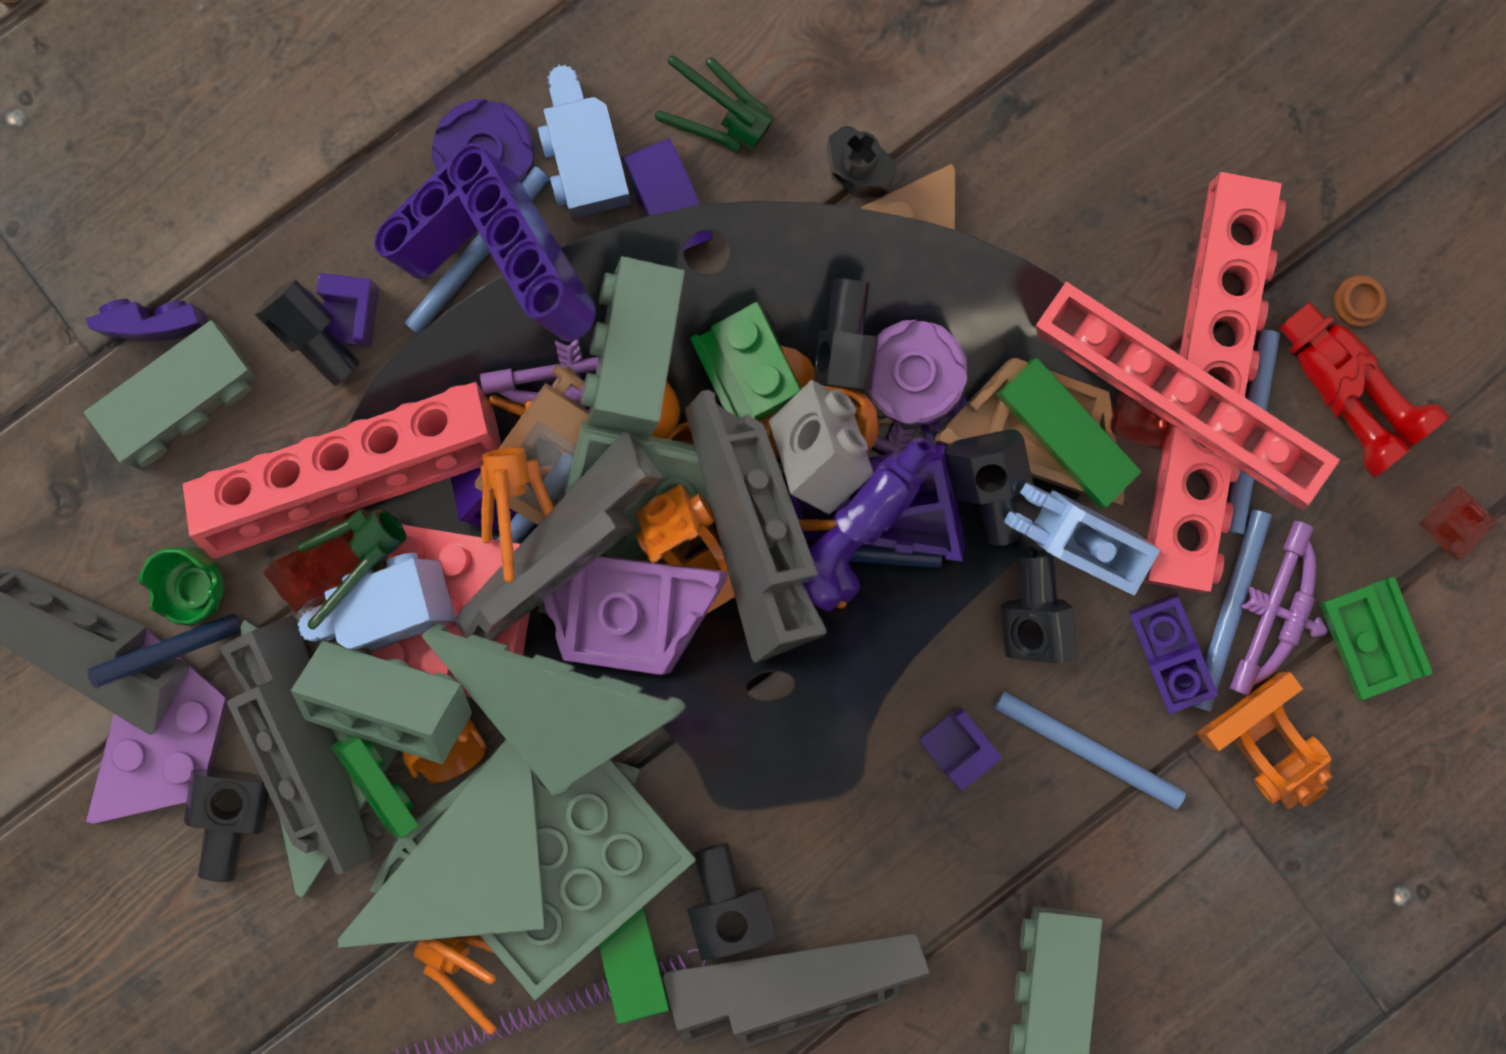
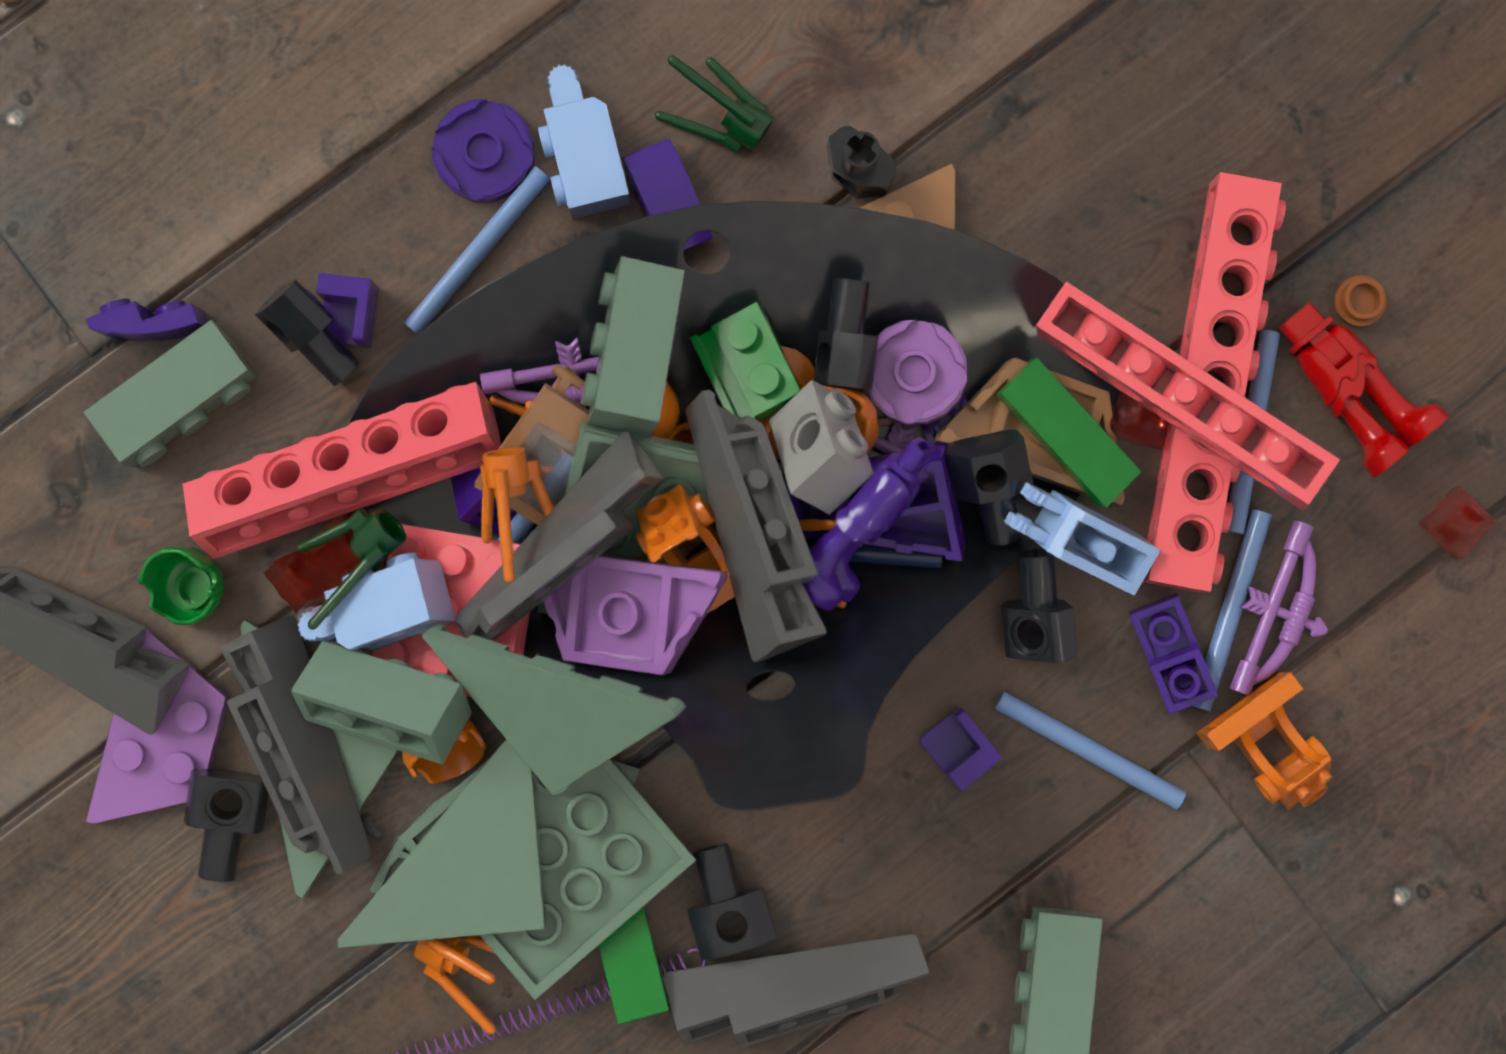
(163, 651): dark blue bar -> none
(386, 800): green plate -> none
(486, 196): dark purple beam -> none
(1375, 638): green plate -> none

